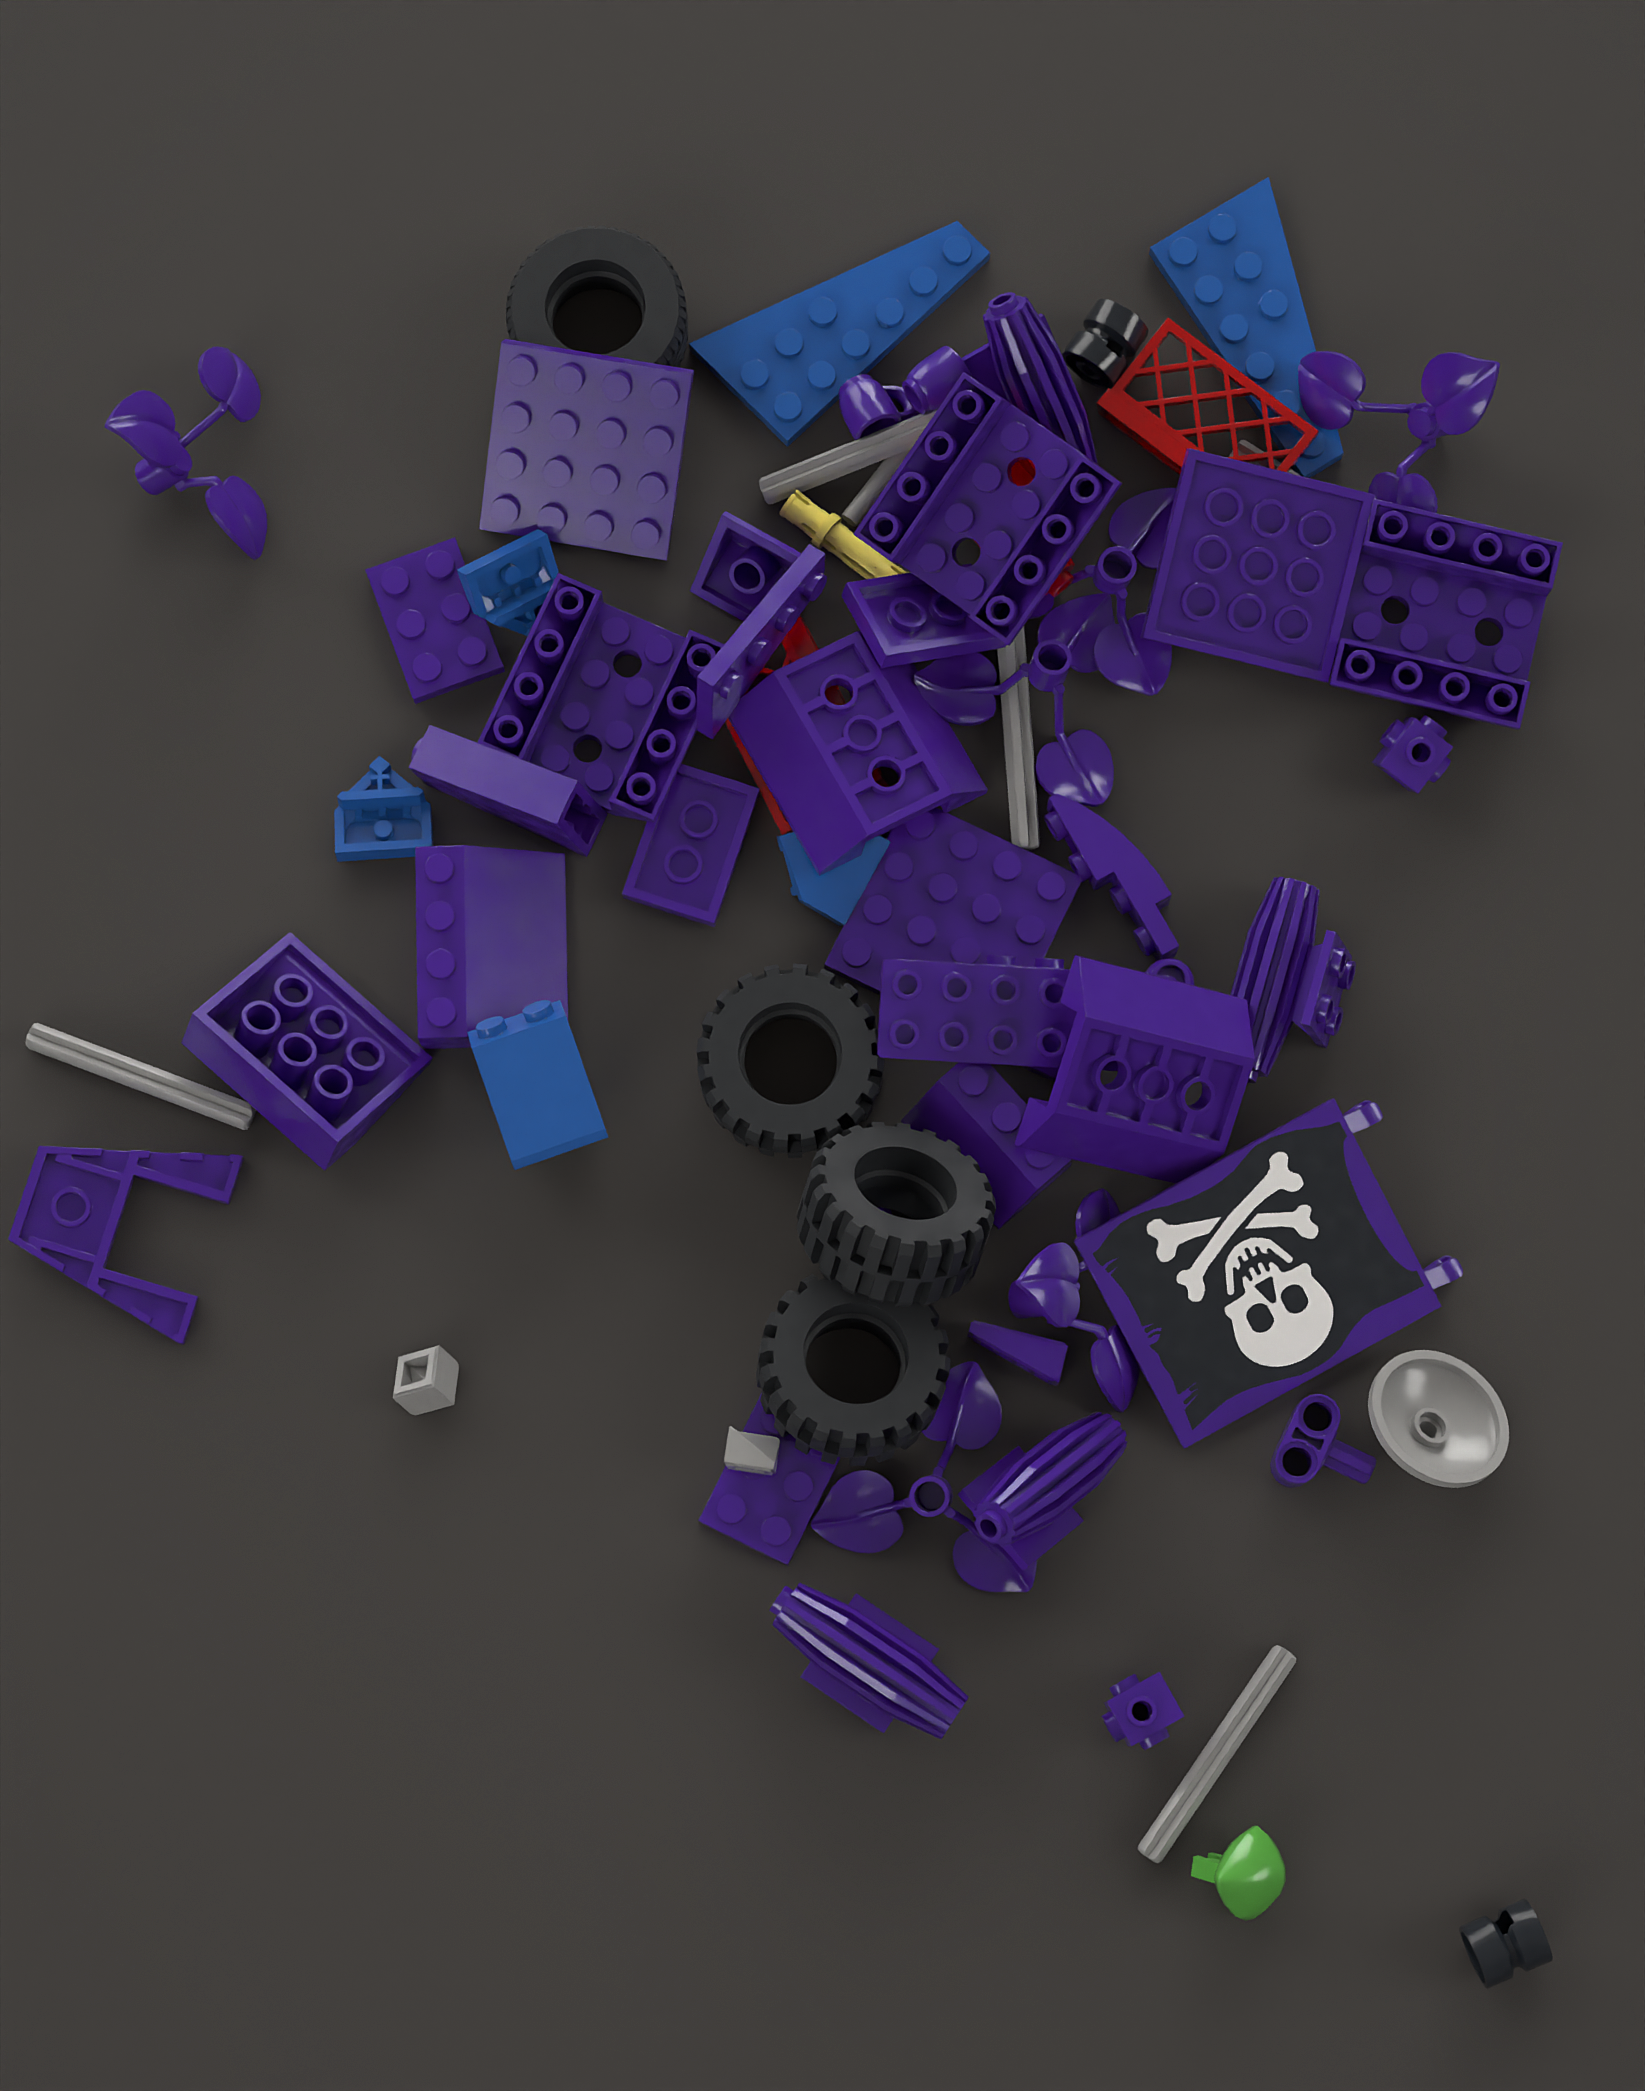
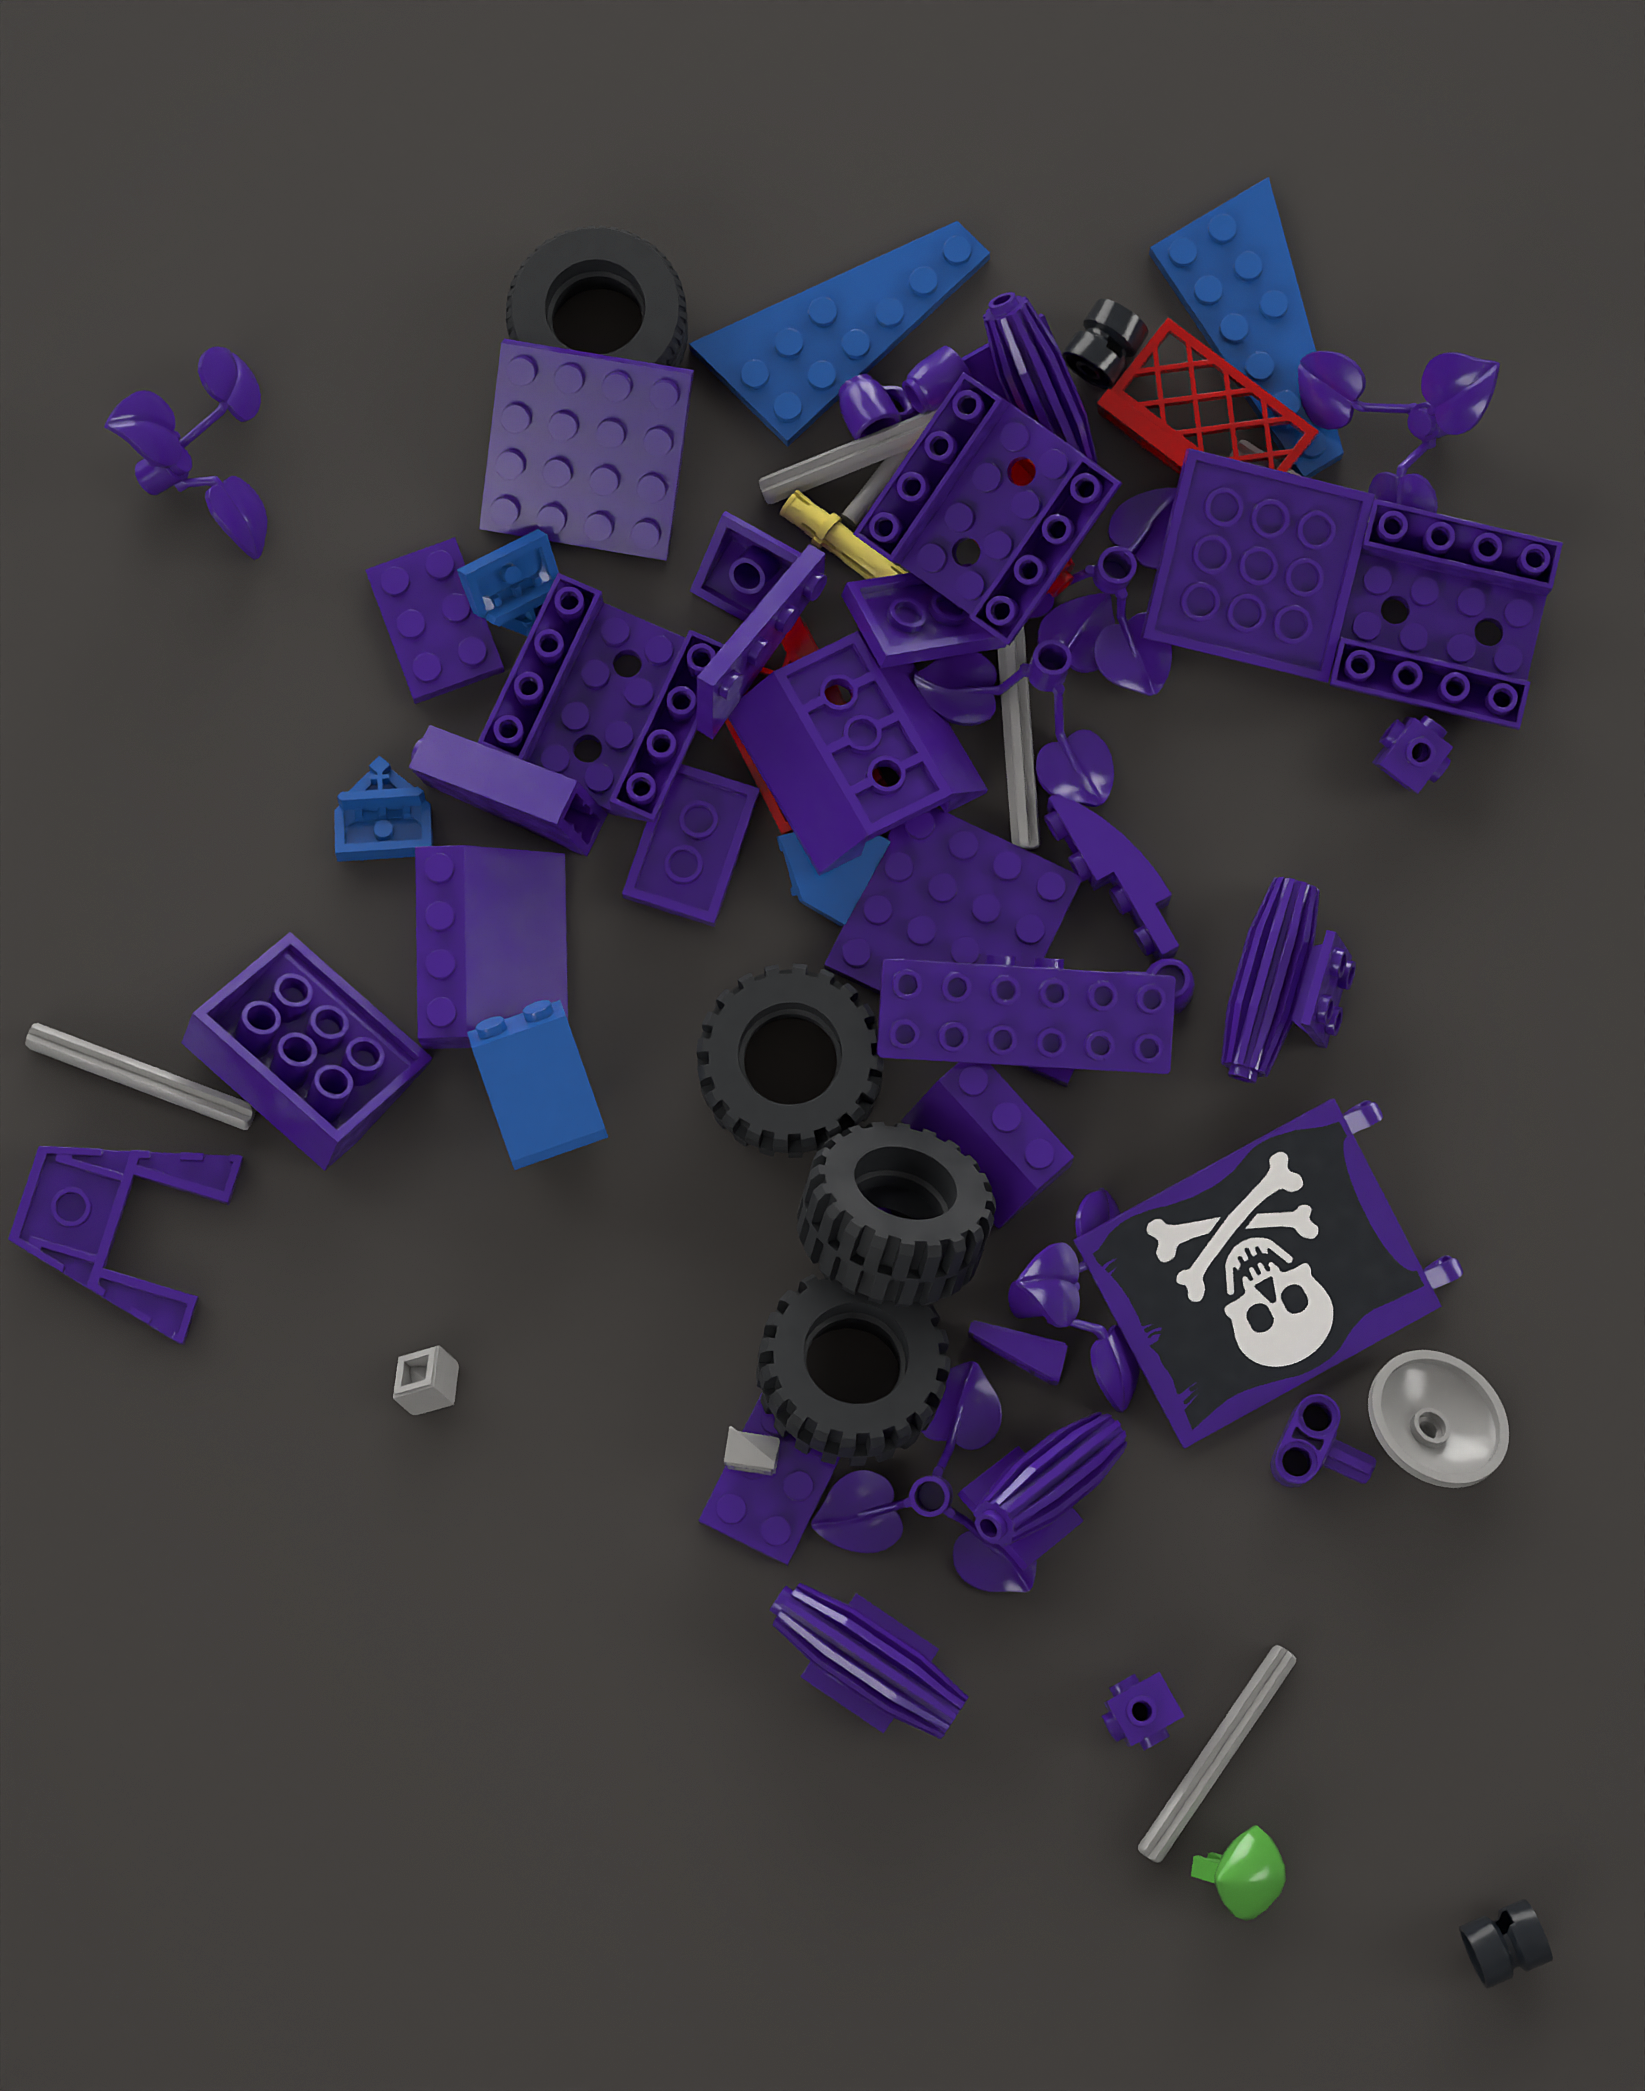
(1163, 1043): dark purple slope -> none

